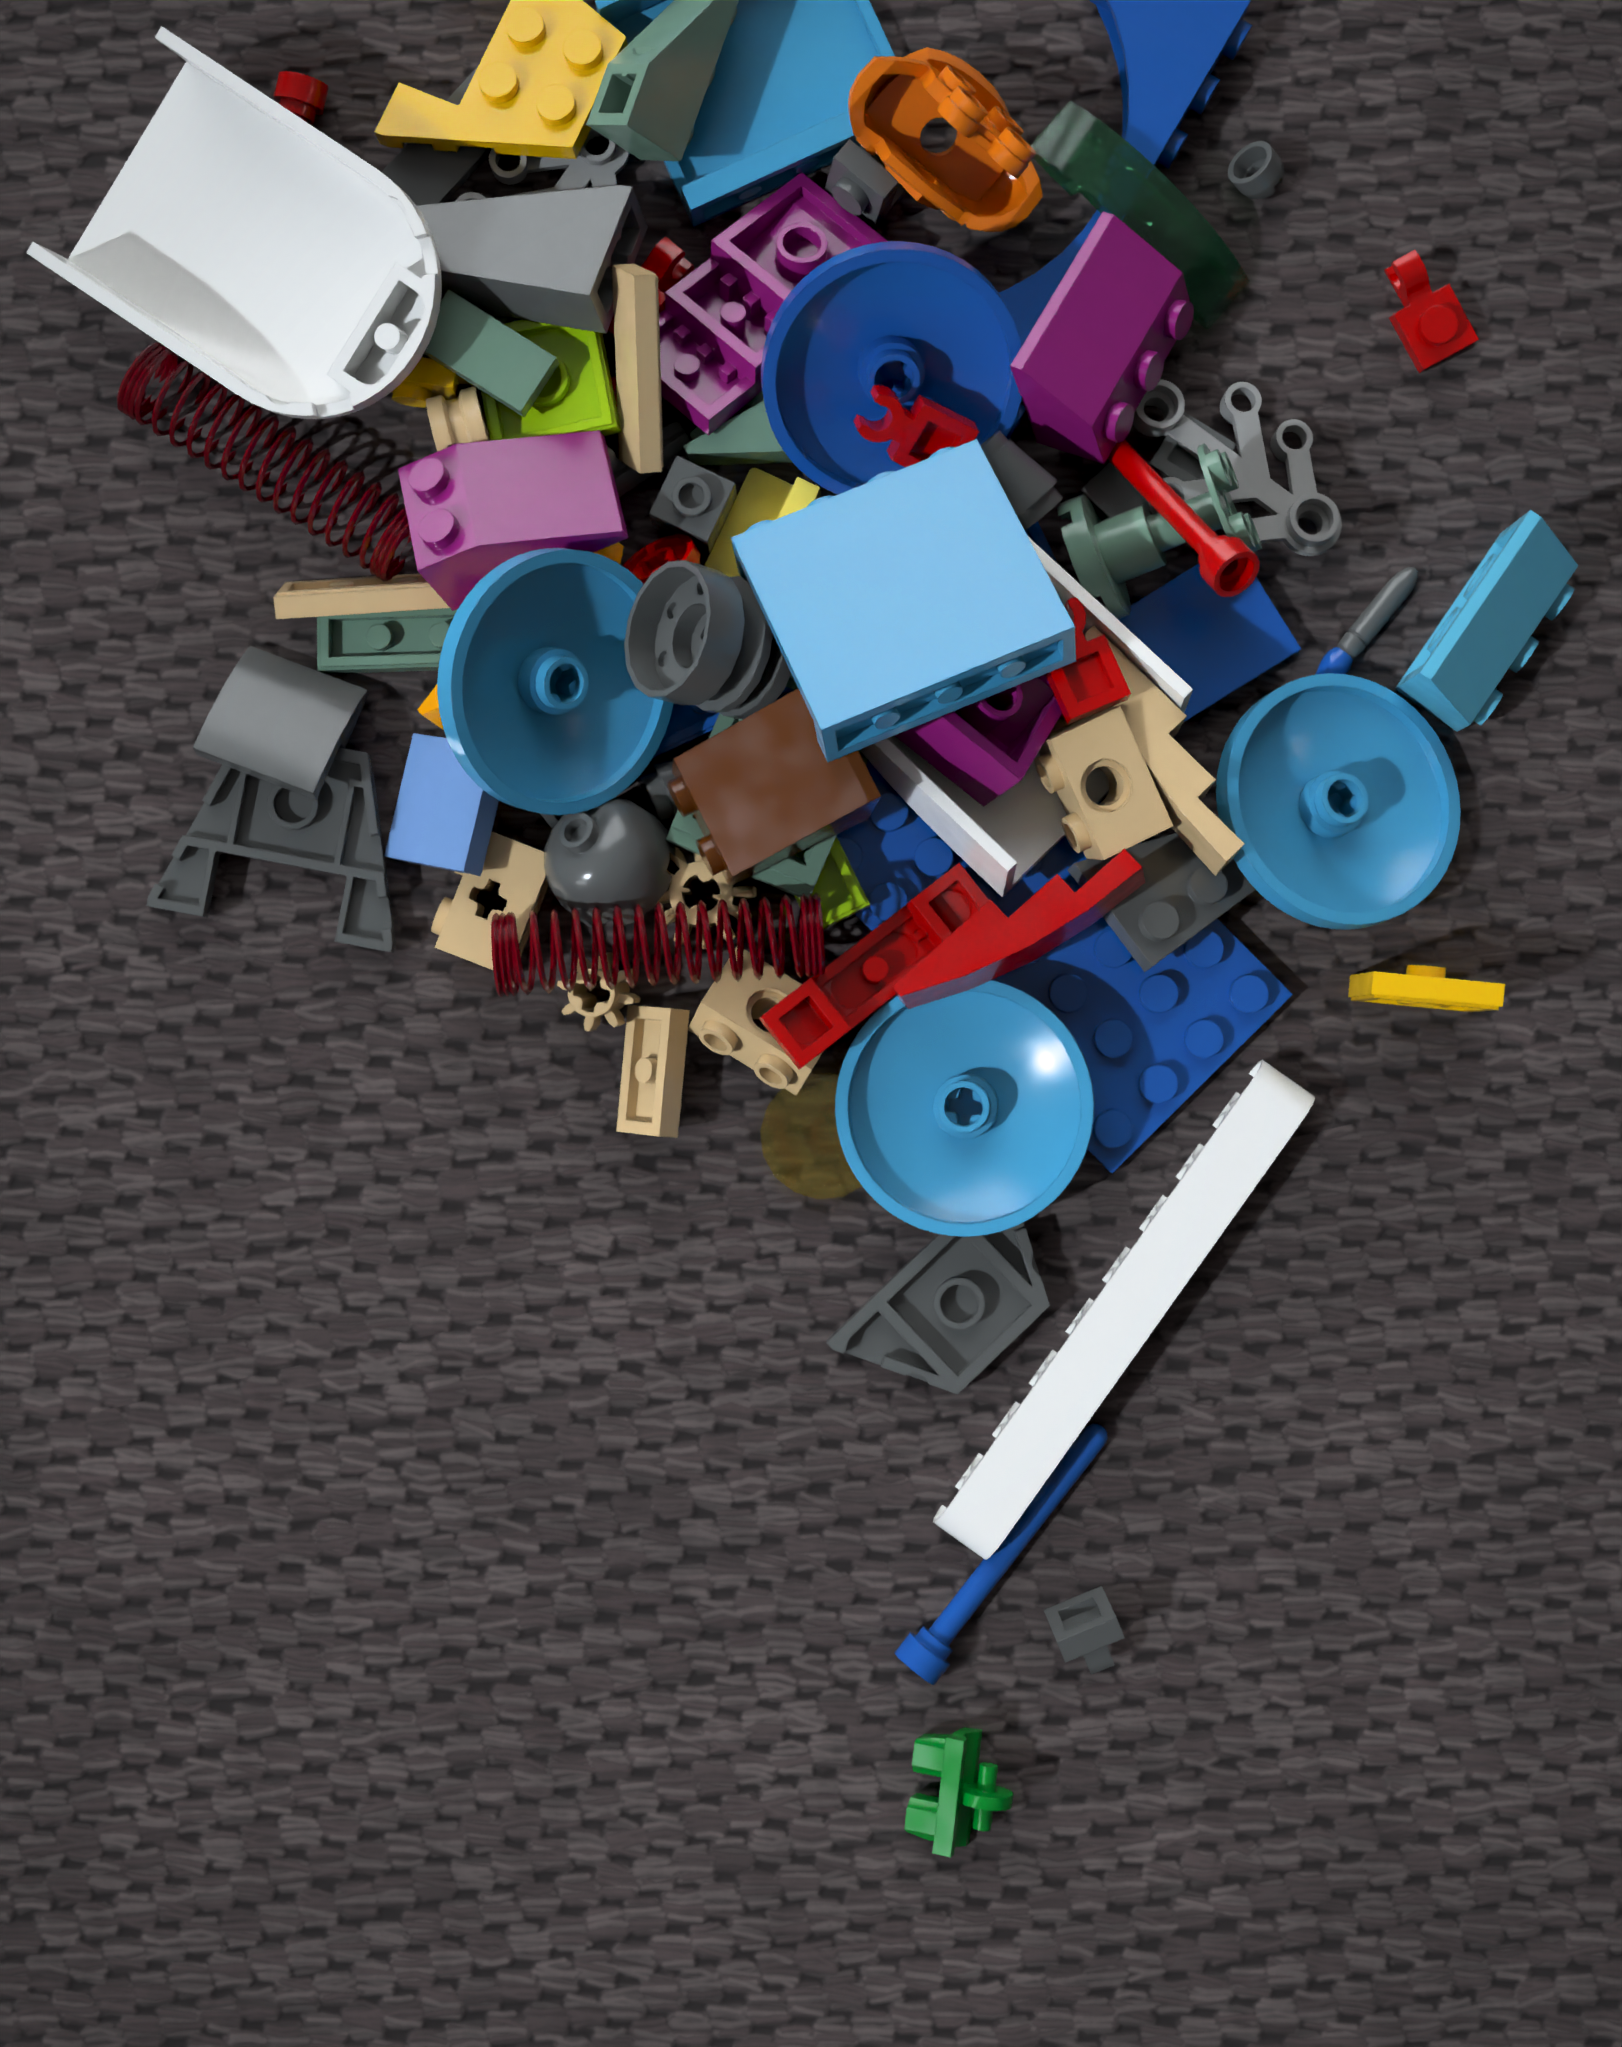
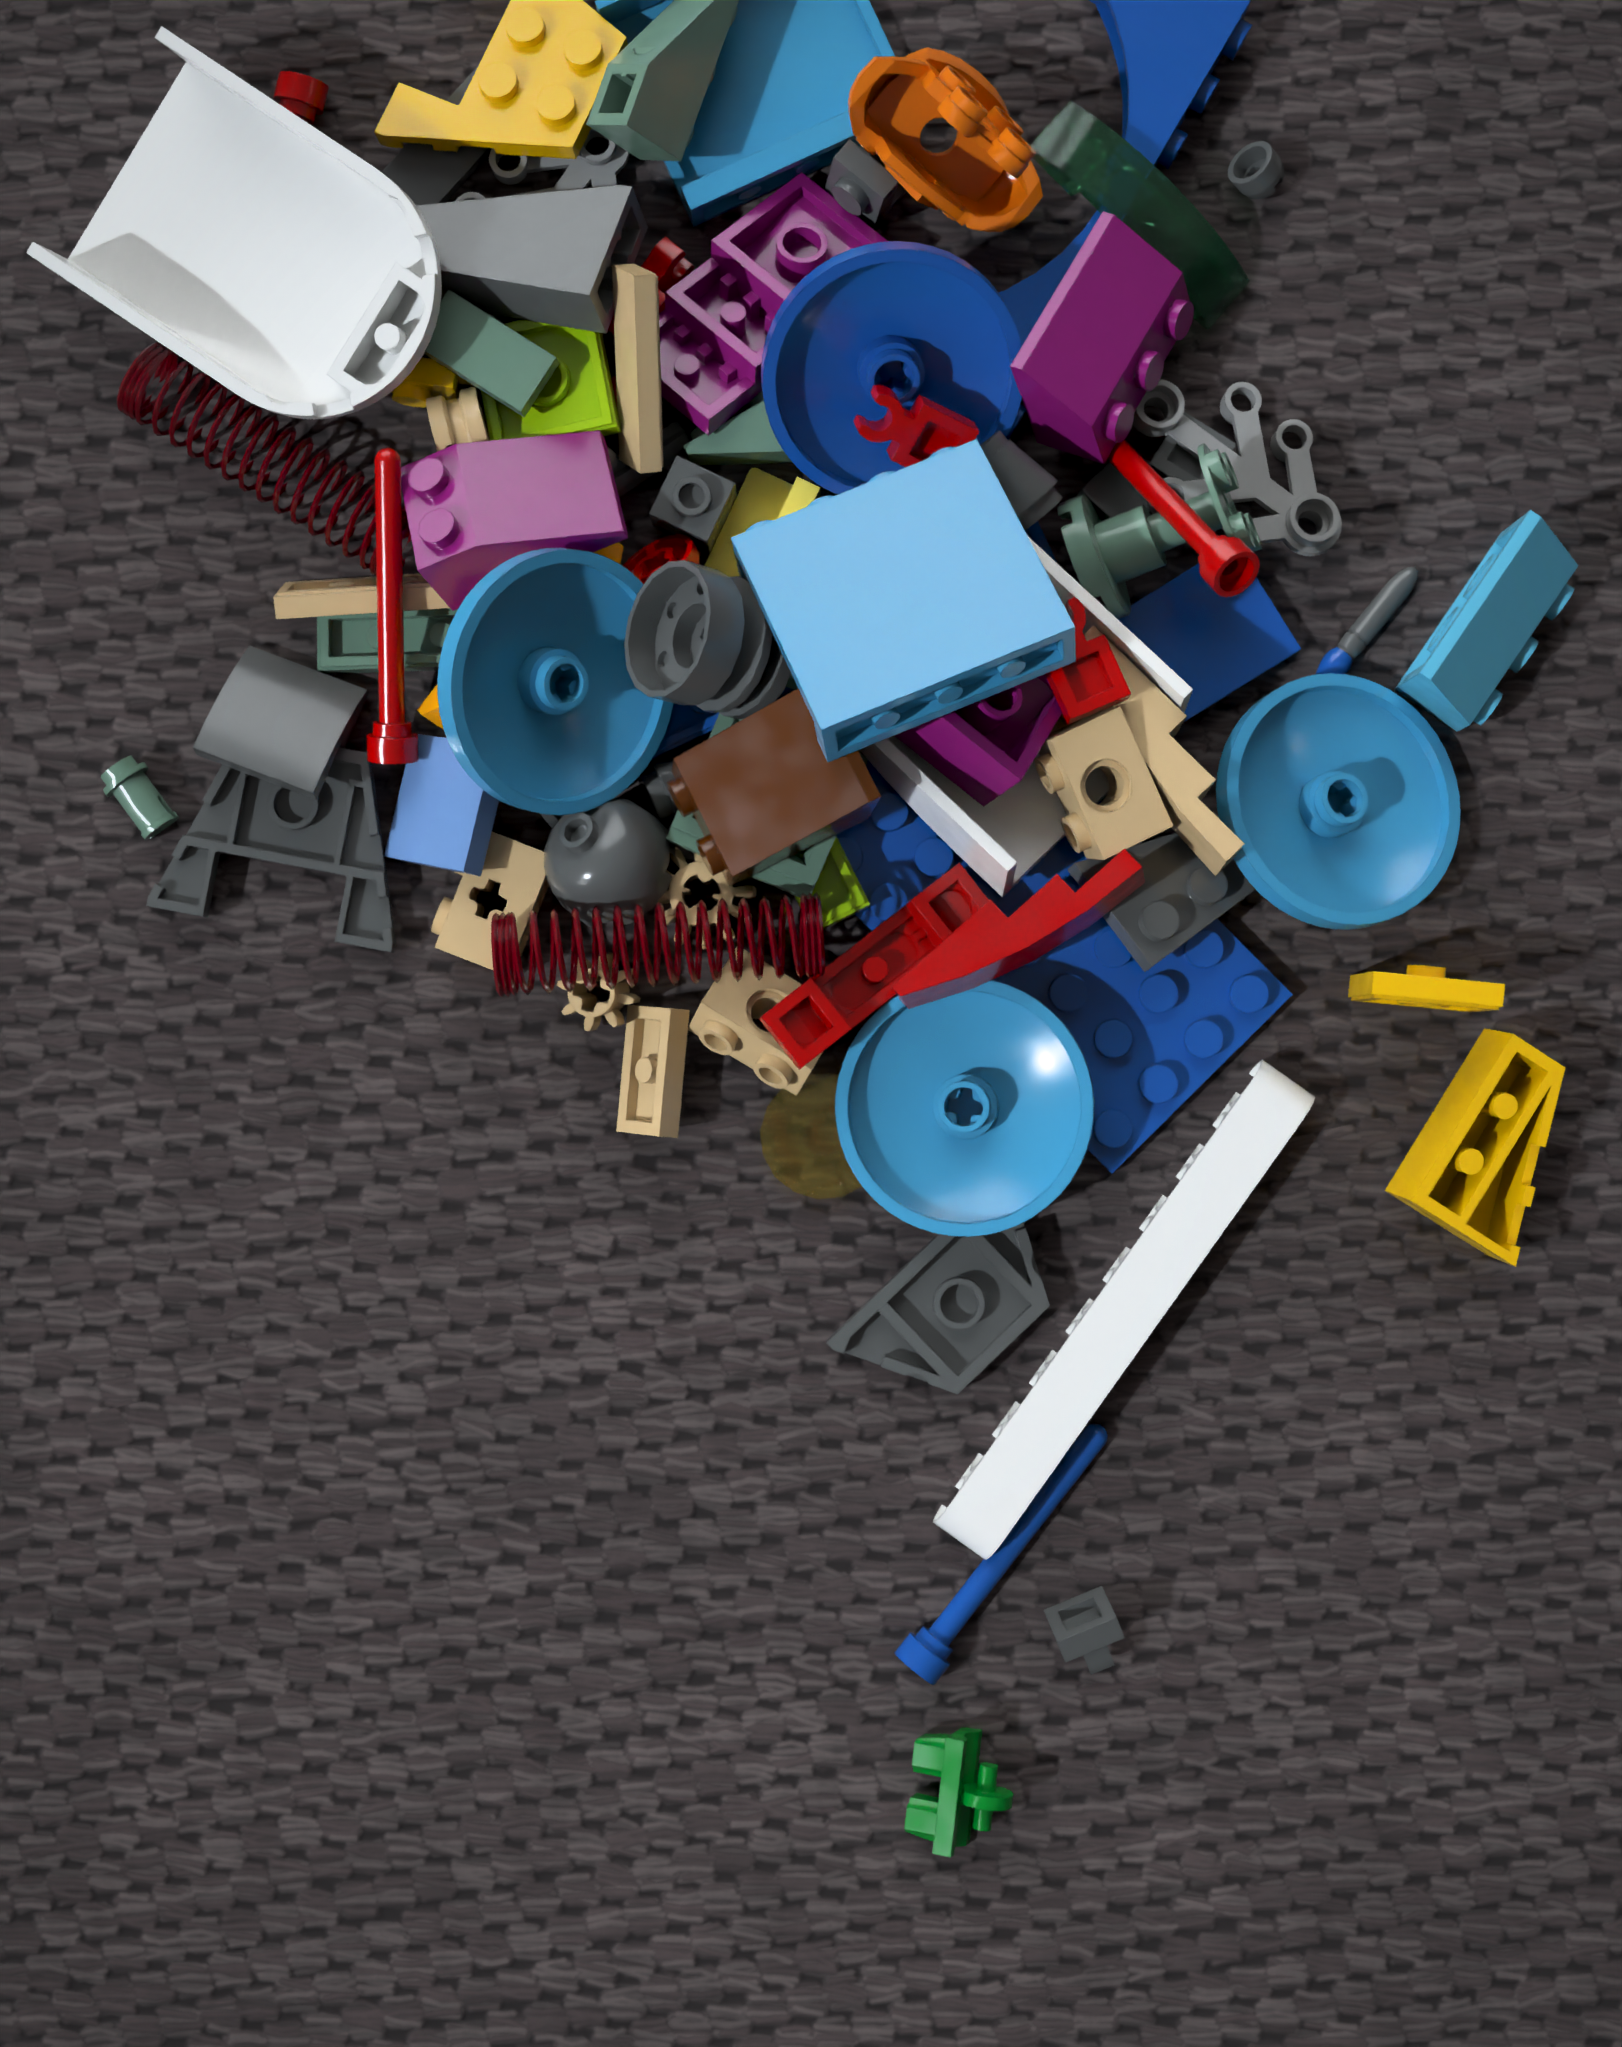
(138, 796): none -> sand green pin
(392, 734): none -> red piece
(1431, 322): red plate -> none
(1483, 1144): none -> yellow wedge

